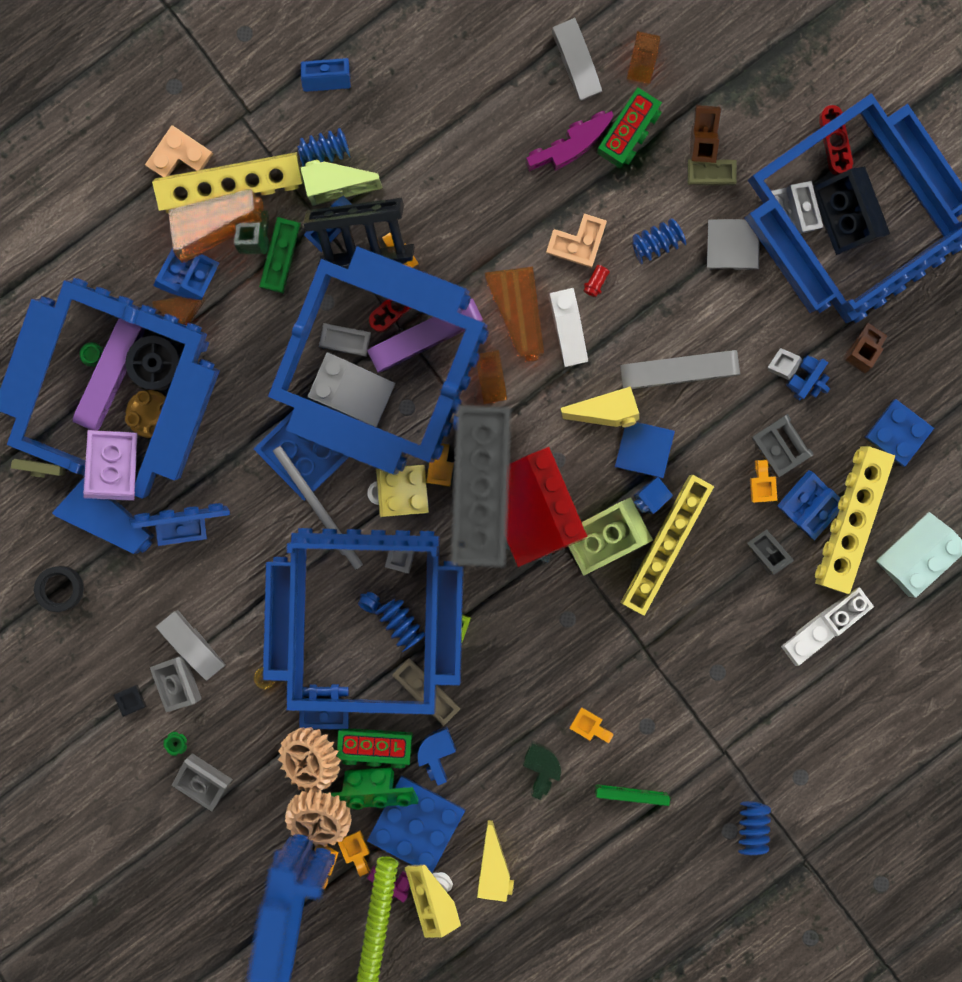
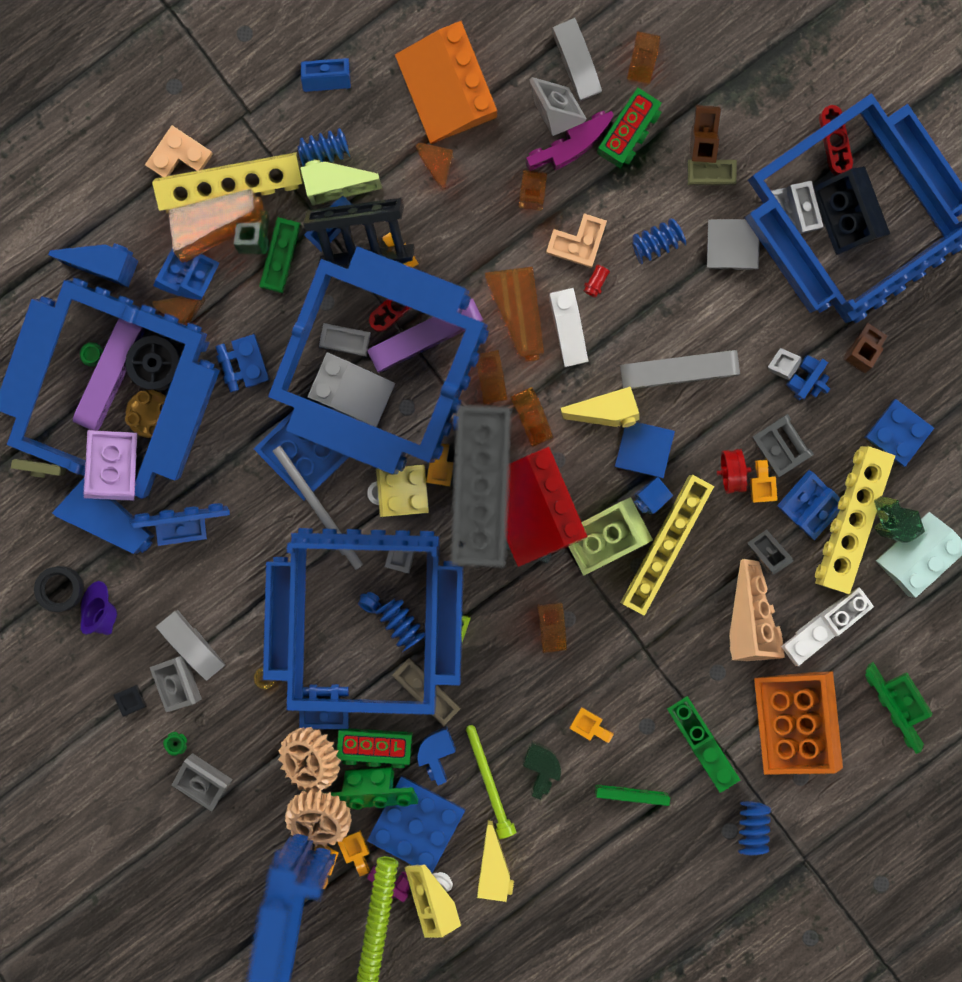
(97, 611): none -> dark purple piece
(100, 260): none -> blue slope
(249, 359): none -> blue plate
(438, 162): none -> clear orange slope
(446, 83): none -> orange slope
(504, 826): none -> lime piece
(532, 190): none -> clear orange slope
(532, 416): none -> clear orange slope
(552, 627): none -> clear orange slope
(556, 105): none -> light grey slope
(703, 744): none -> green slope
(733, 471): none -> red wheel
(752, 624): none -> light nougat wedge
(798, 723): none -> orange slope
(897, 522): none -> clear green brick
(903, 702): none -> green bracket

